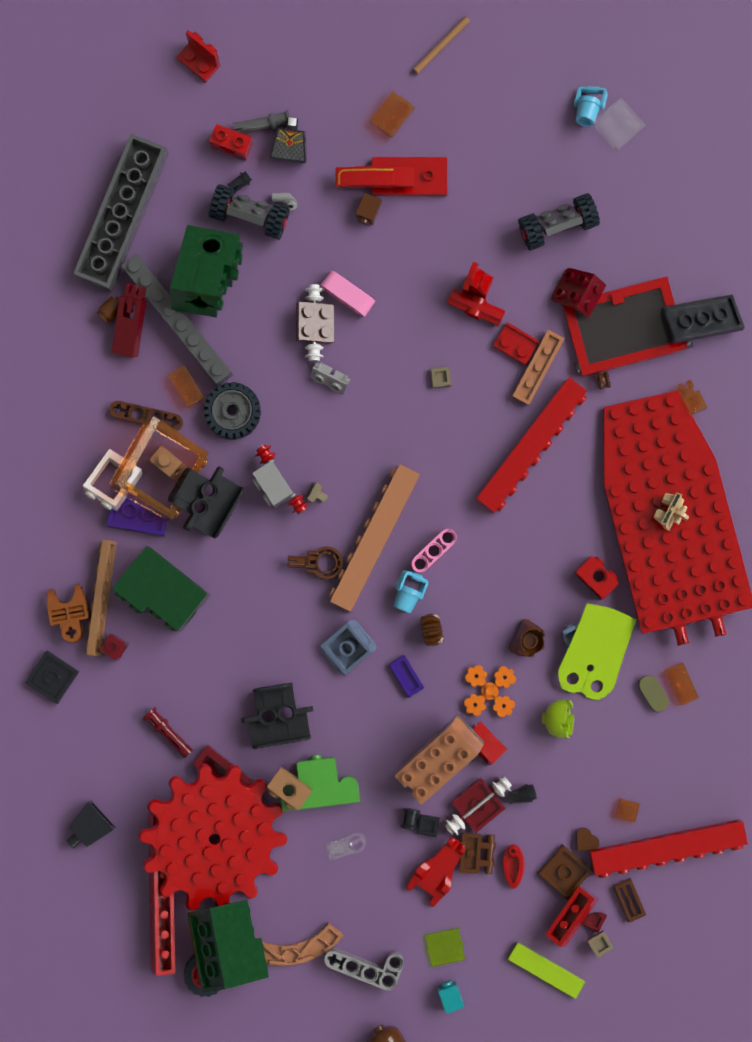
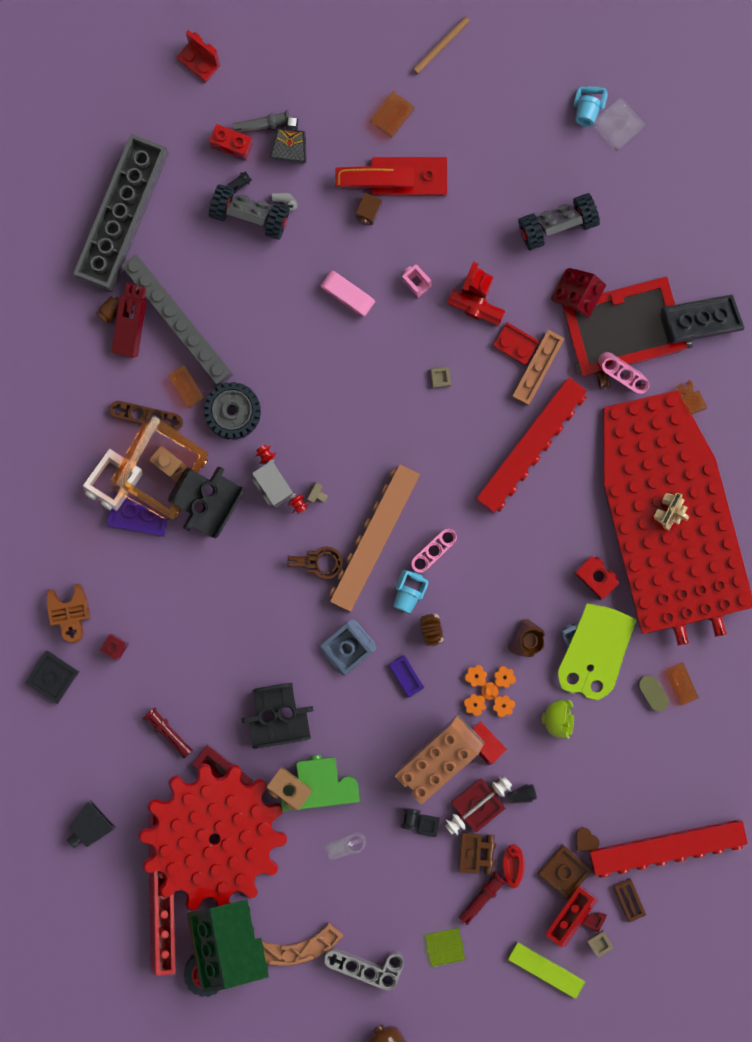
(101, 598): medium nougat plate -> none
(160, 586): dark green piece -> none
(205, 270): dark green piece -> none
(314, 322): plate -> none
(337, 382): light grey hinge -> none
(410, 273): none -> bright pink window
(436, 872): red animal -> none
(450, 996): teal brick -> none
(488, 891): none -> dark red pin
(617, 367): none -> bright pink beam
(627, 810): clear orange plate -> none

